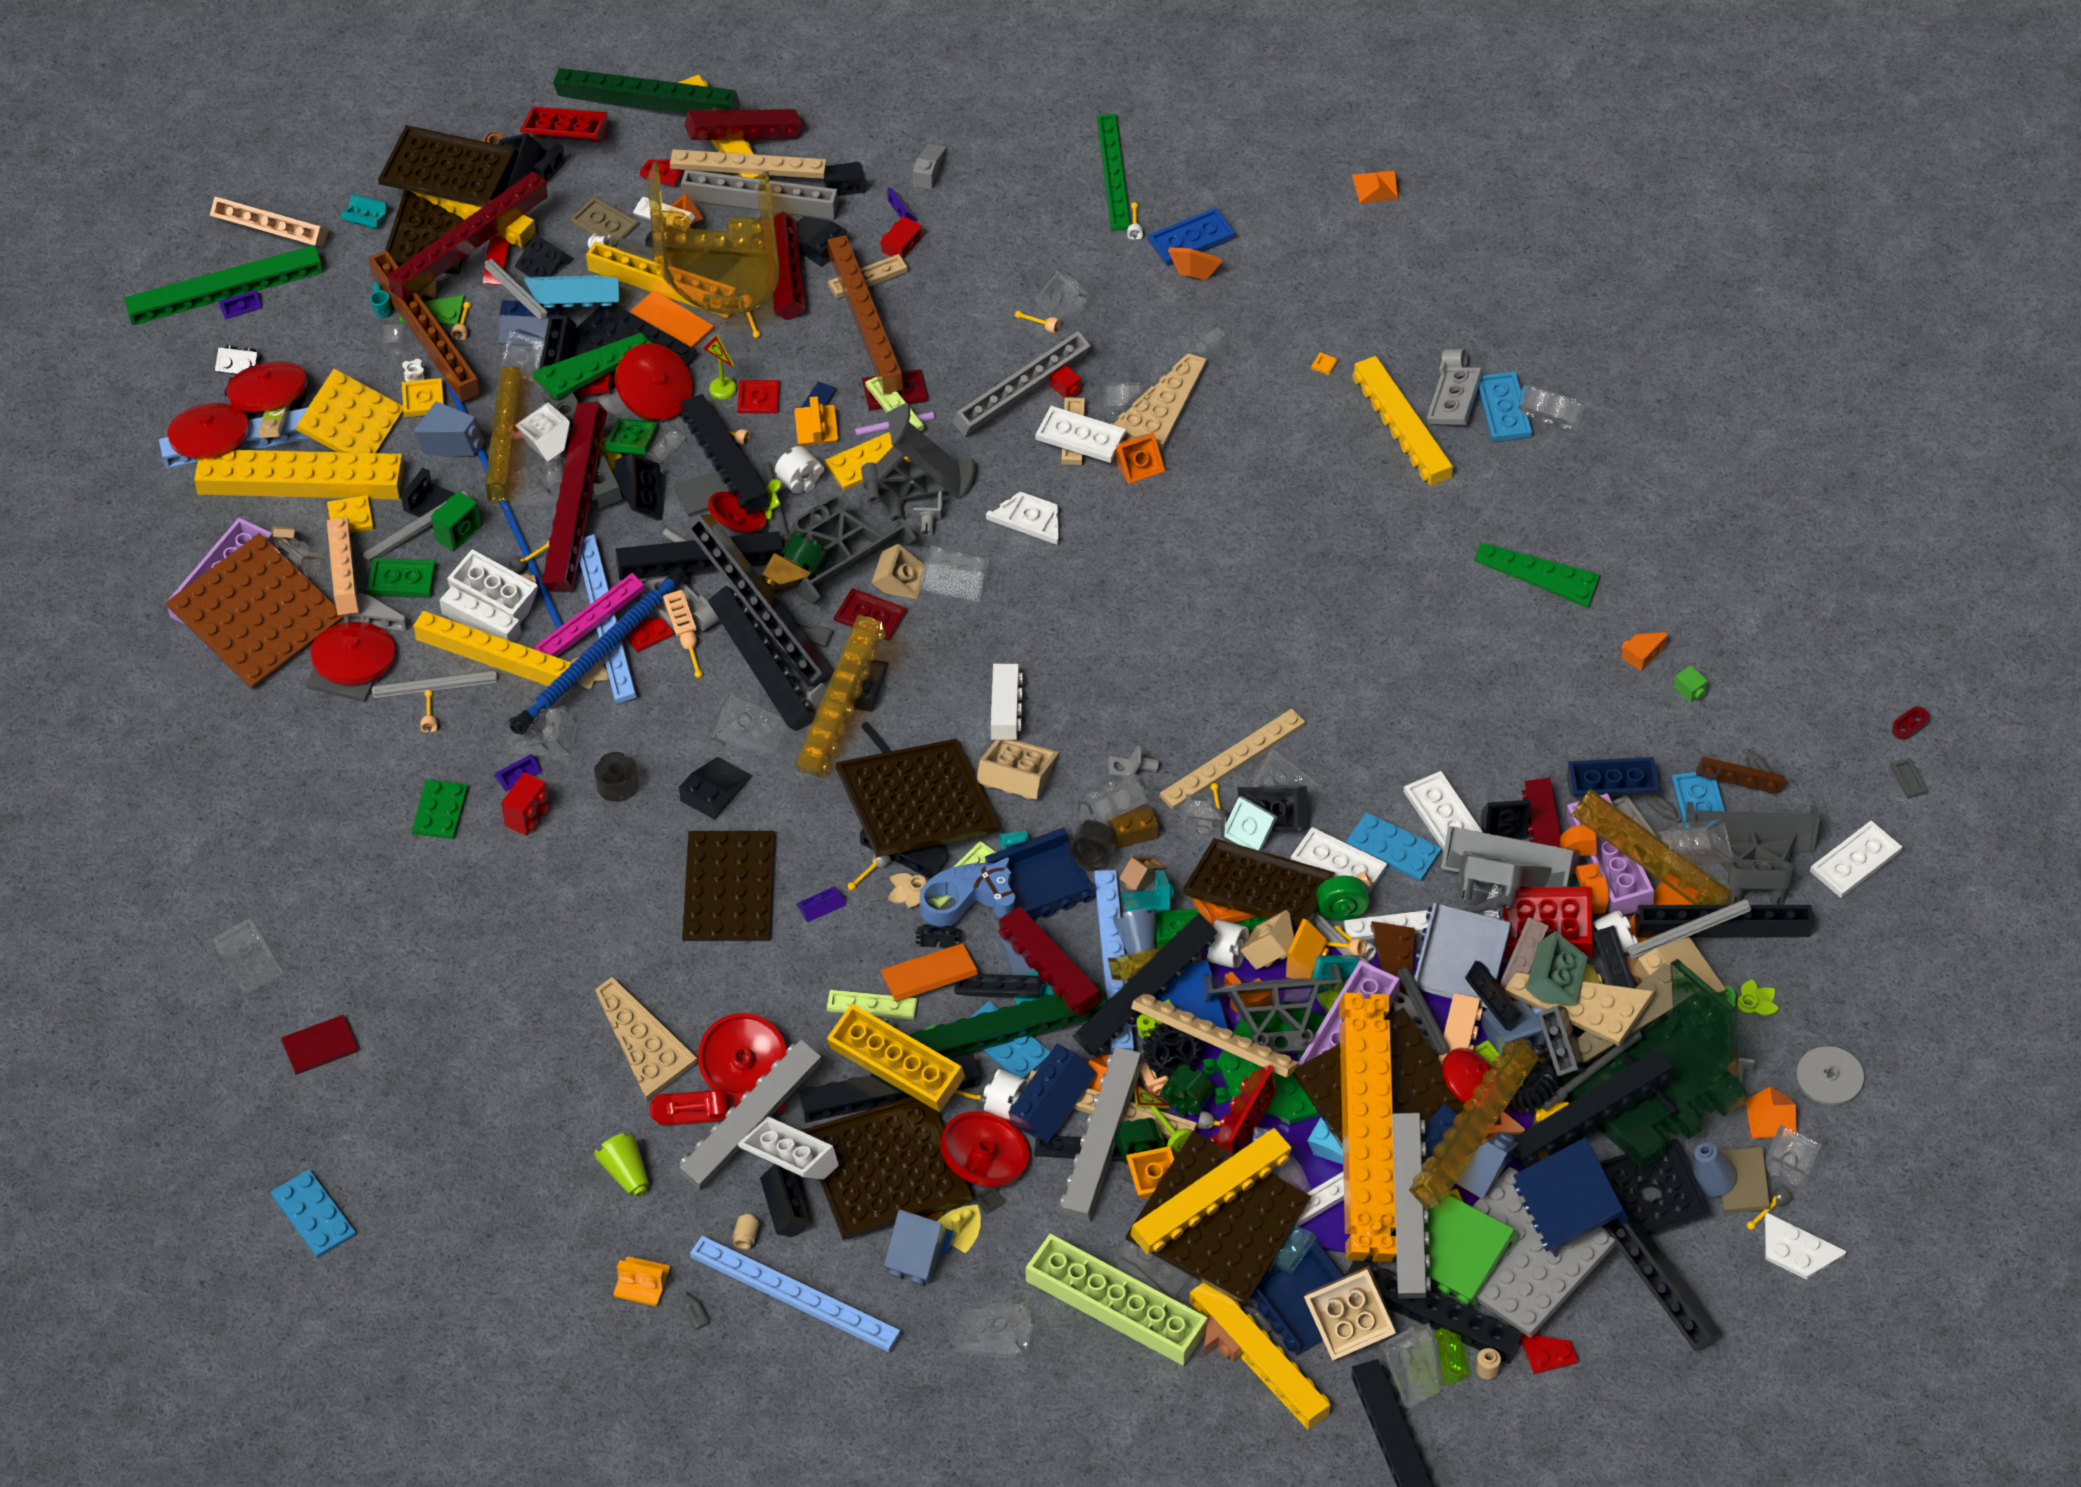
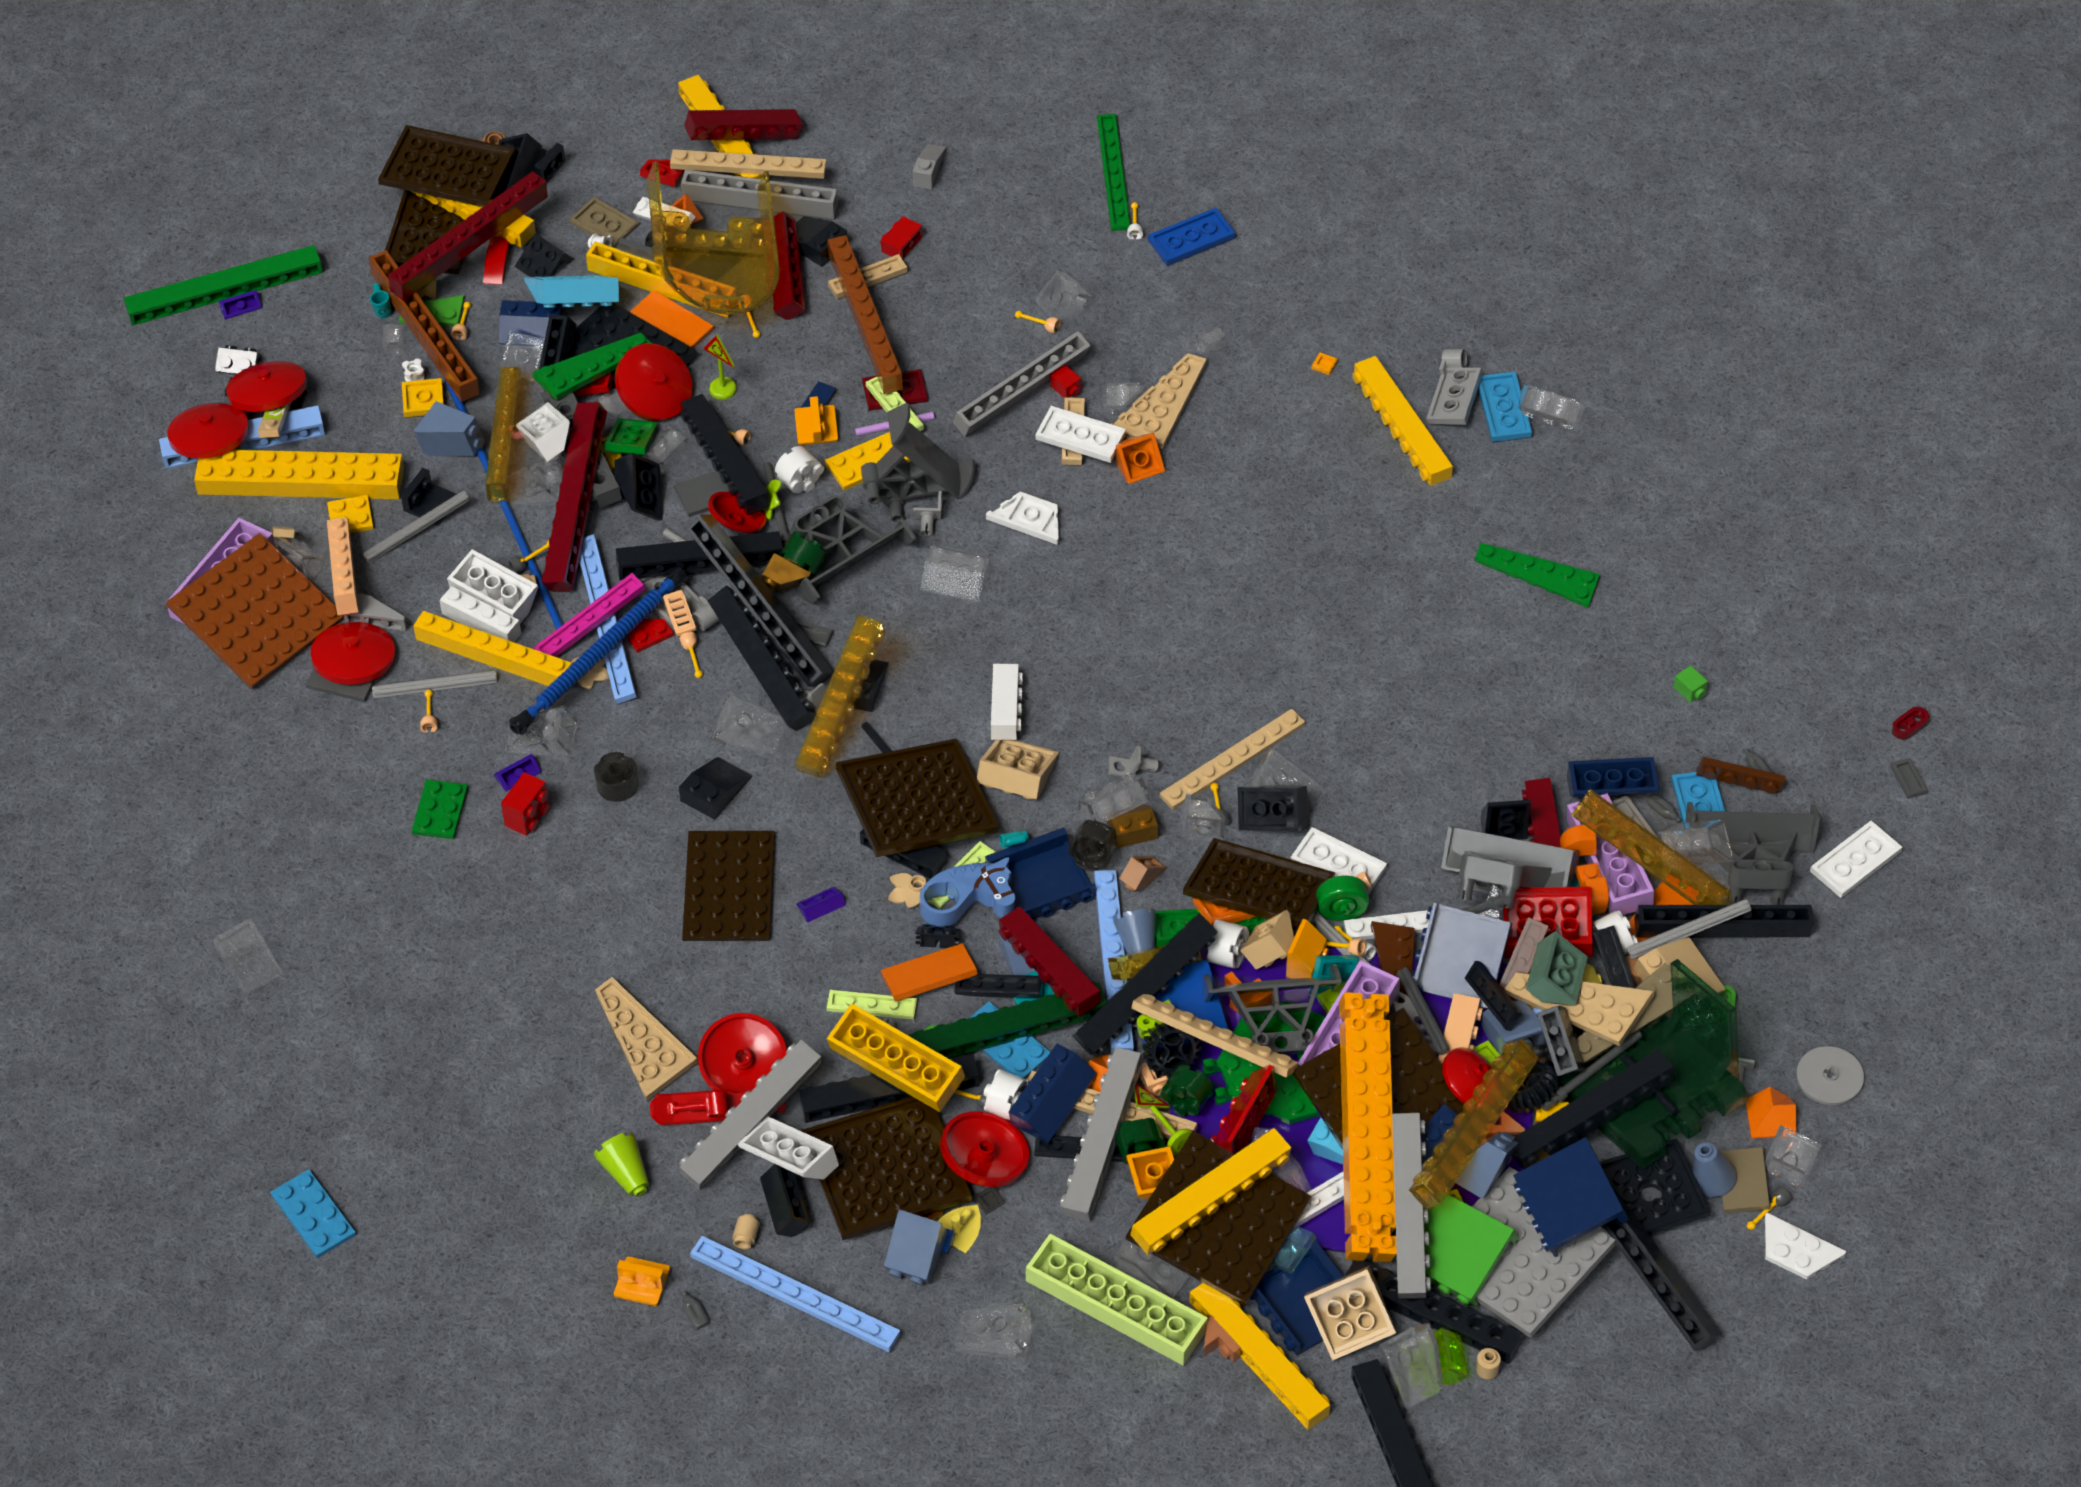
(269, 222): light nougat brick -> none
(319, 1044): dark red tile -> none
(349, 416): yellow plate -> none
(365, 211): teal bracket -> none
(401, 577): green plate -> none
(456, 521): green brick -> none
(520, 293): light grey axle -> none
(566, 124): red slope -> none
(642, 92): dark green brick -> none
(758, 397): red tile -> none
(845, 178): black bracket -> none
(871, 607): dark red tile -> none
(879, 862): hinge -> none
(898, 573): tan slope -> none
(899, 205): dark purple slope -> none
(1152, 899): teal bracket -> none
(1193, 262): orange slope -> none
(1206, 1121): light grey hinge -> none
(1249, 824): light aqua plate -> none
(1260, 1321): dark grey piece -> none
(1375, 186): orange slope -> none
(1394, 846): dark azure plate -> none
(1439, 806): white plate -> none
(1548, 1353): red wing -> none
(1643, 648): orange slope -> none
(1759, 998): lime plate -> none

